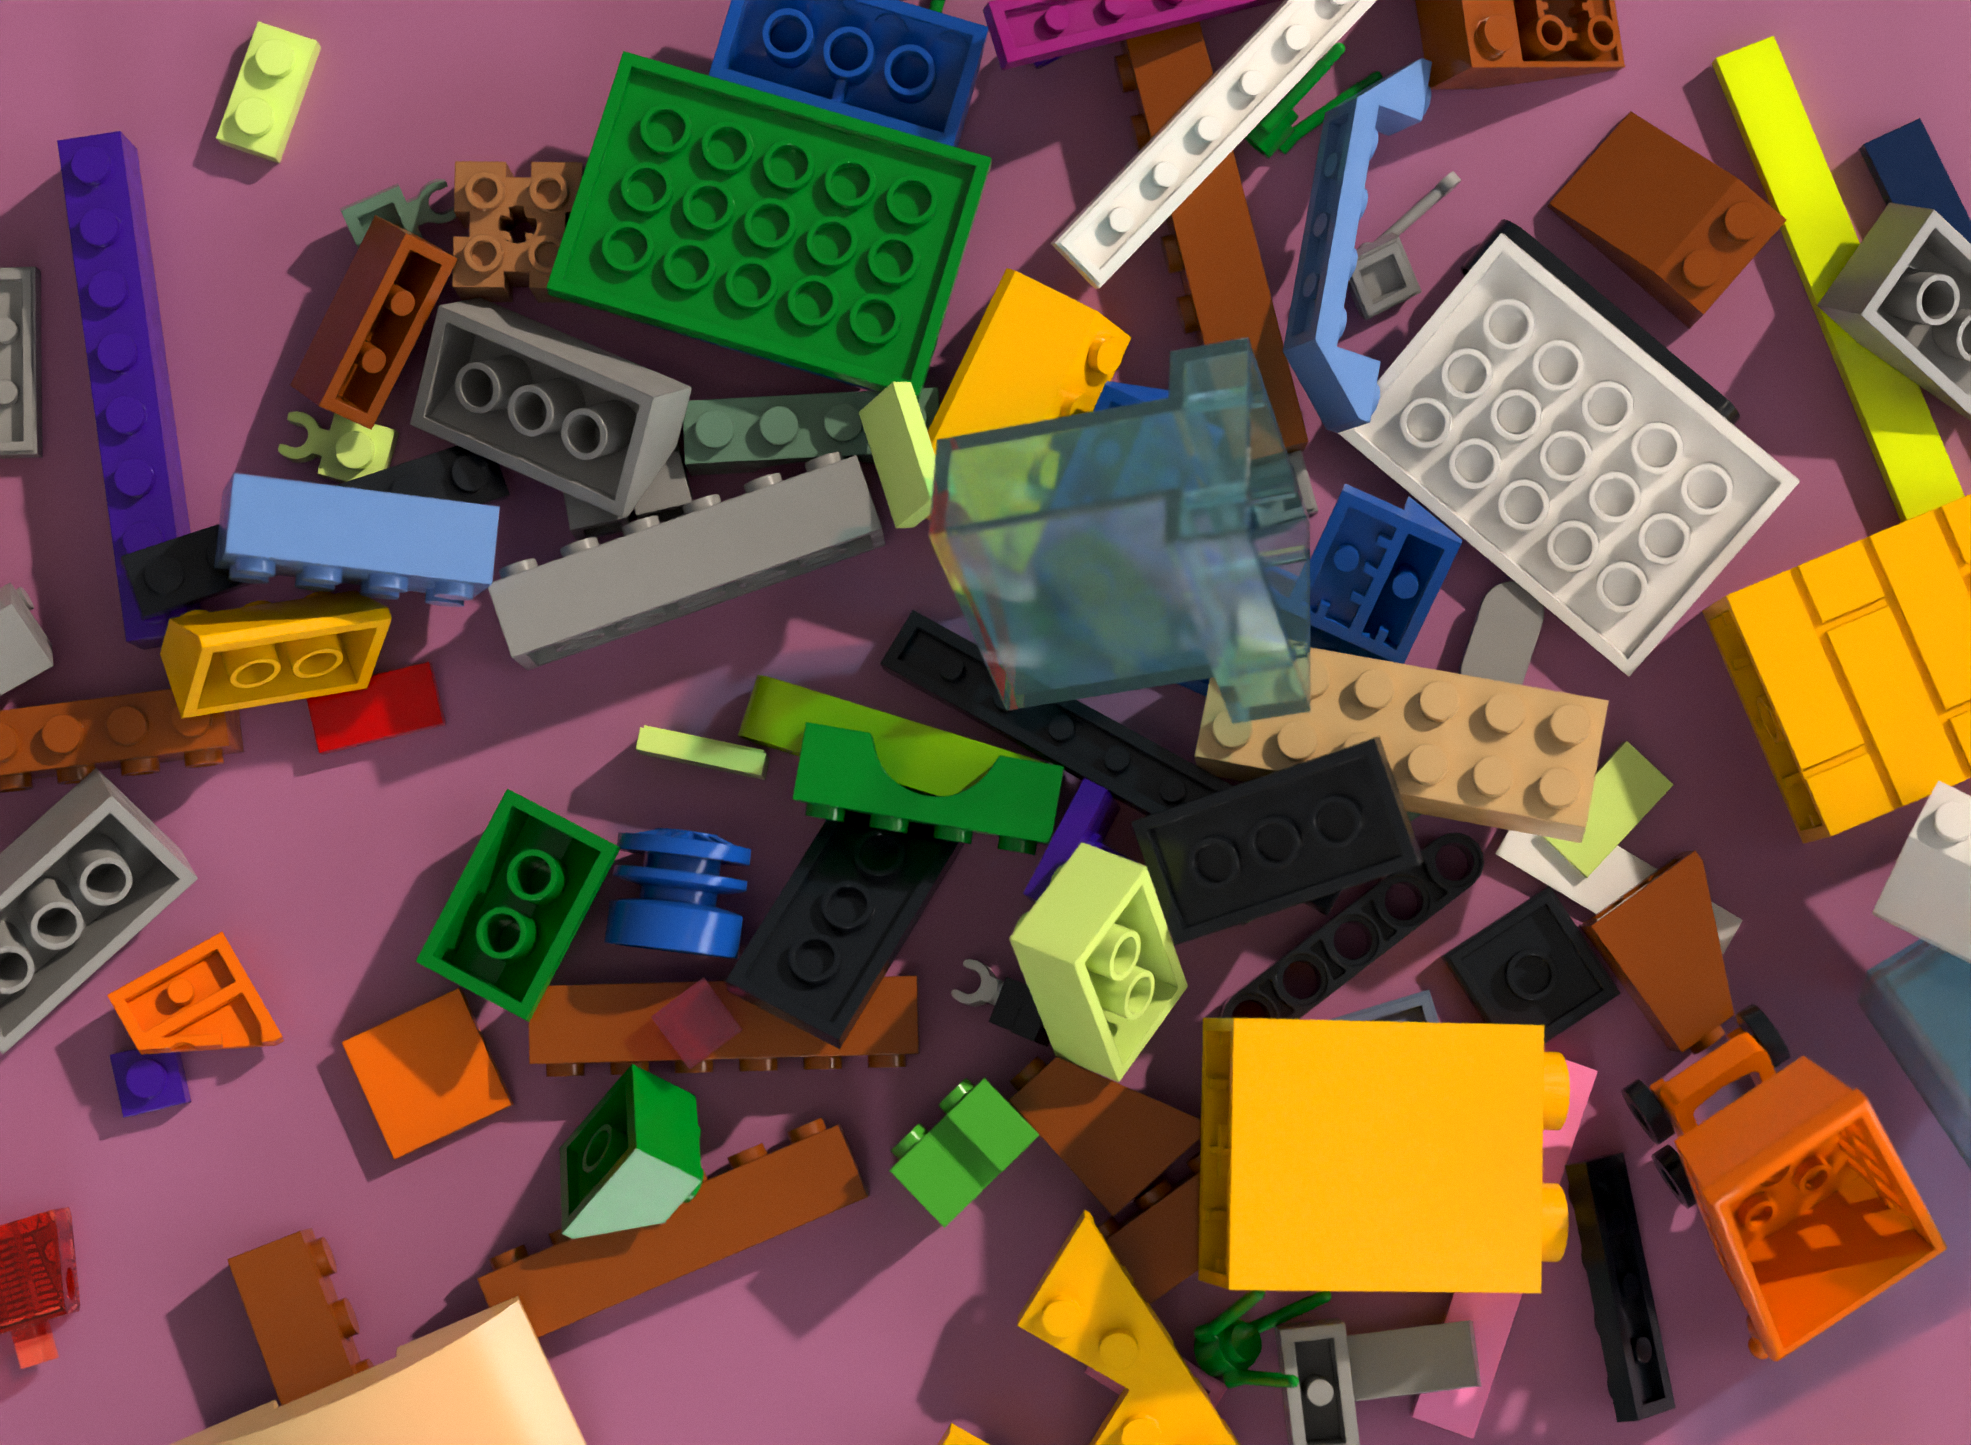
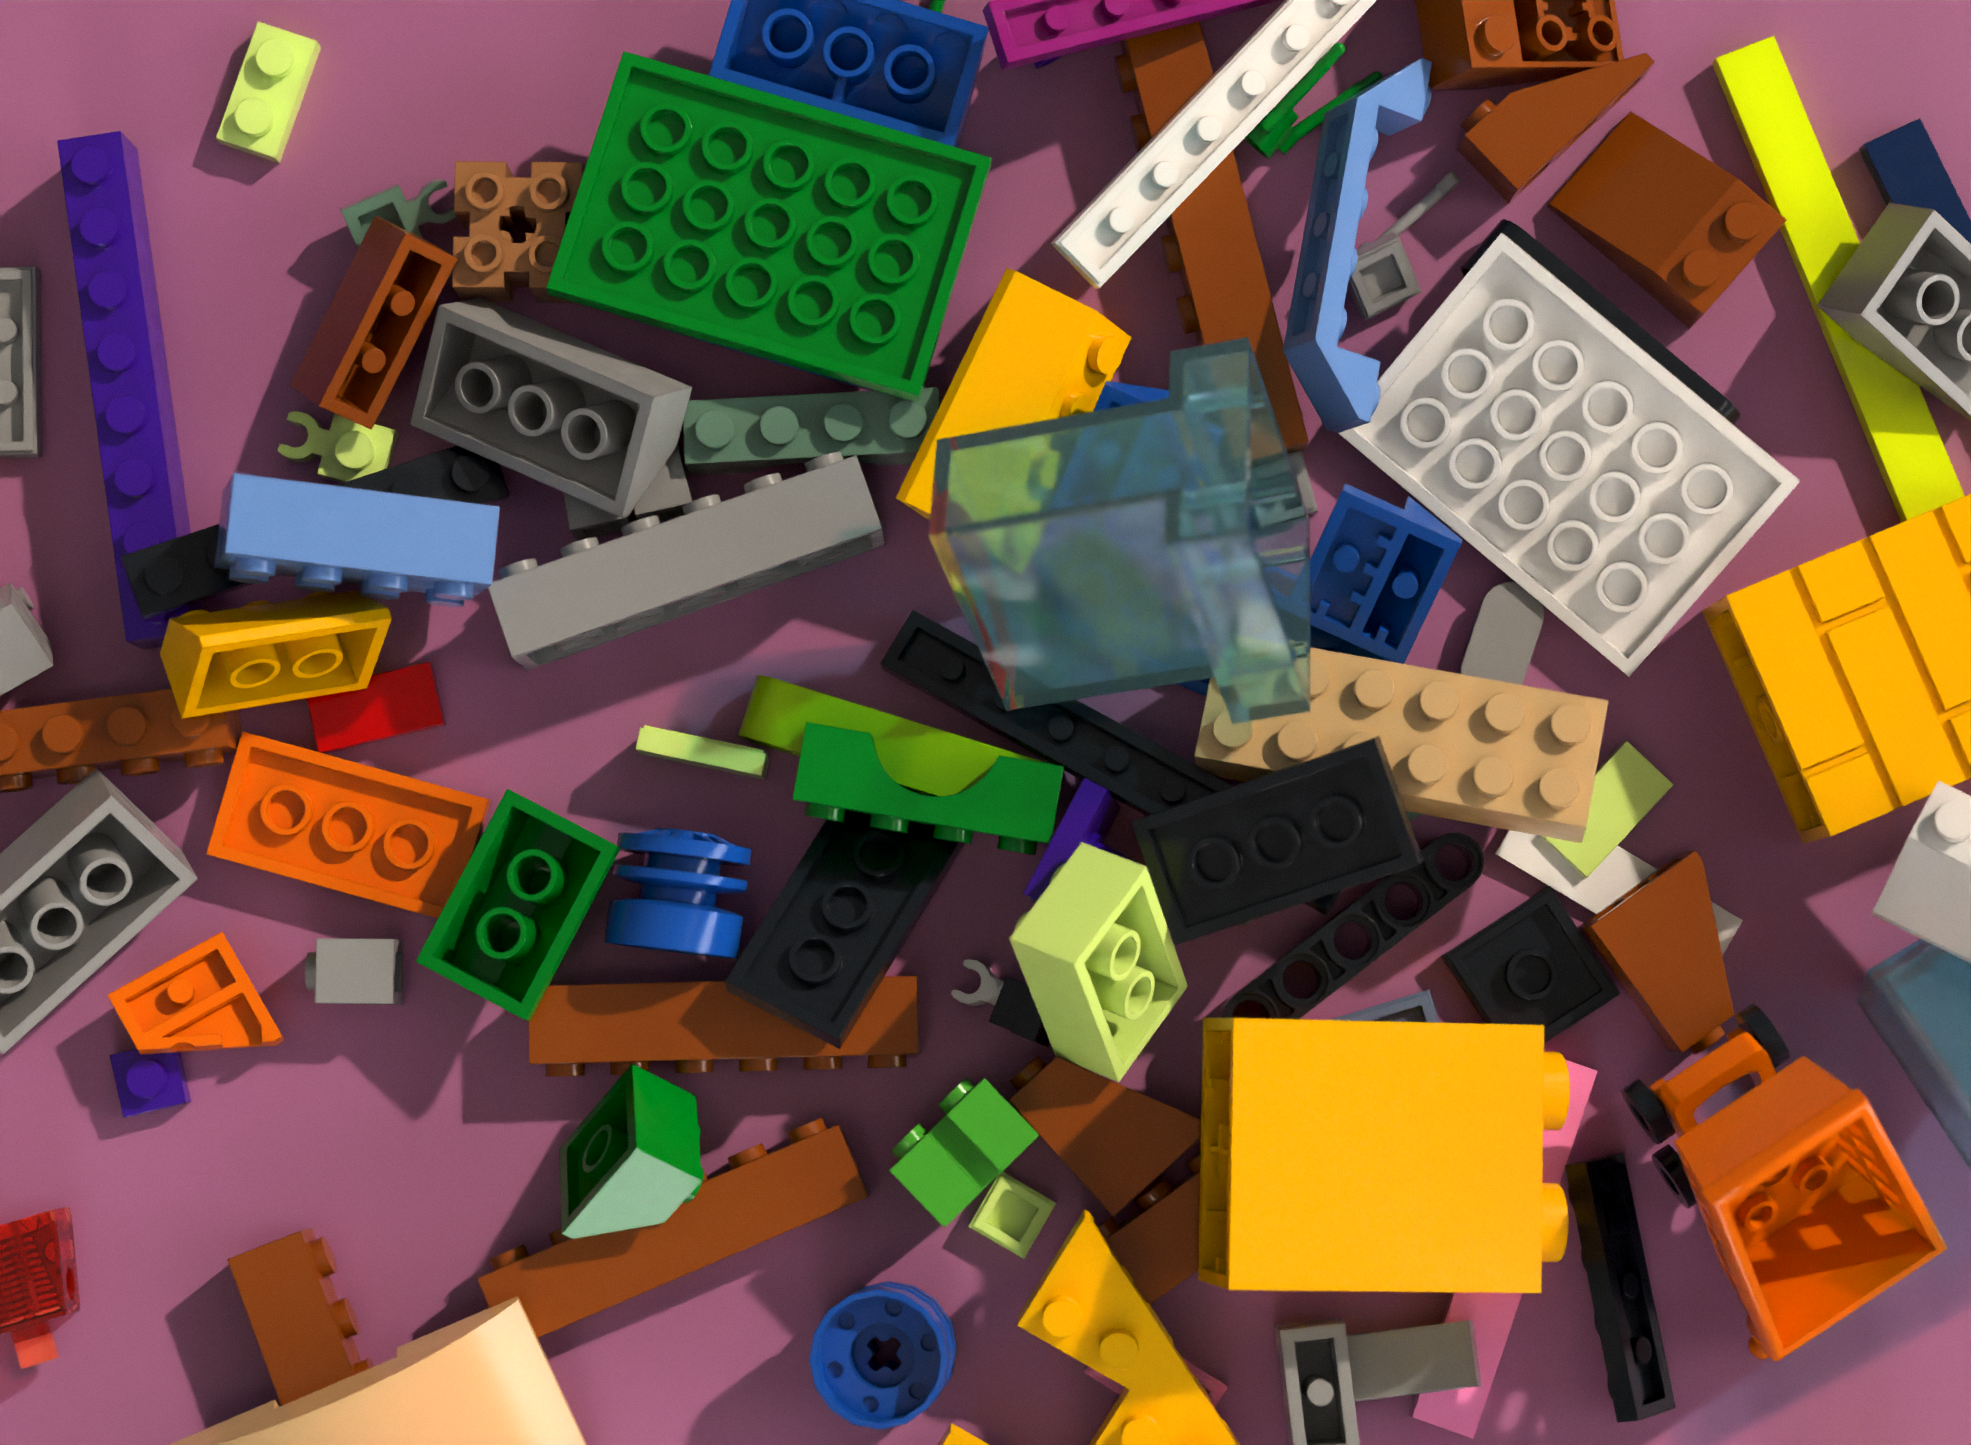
(346, 825): none -> orange plate
(356, 971): none -> light grey brick
(427, 1073): orange tile -> none
(697, 1023): clear pink tile -> none
(845, 1352): none -> blue wheel
(901, 452): yellowish green tile -> none
(1012, 1214): none -> yellowish green tile
(1231, 1346): green plant -> none
(1539, 123): none -> dark orange slope

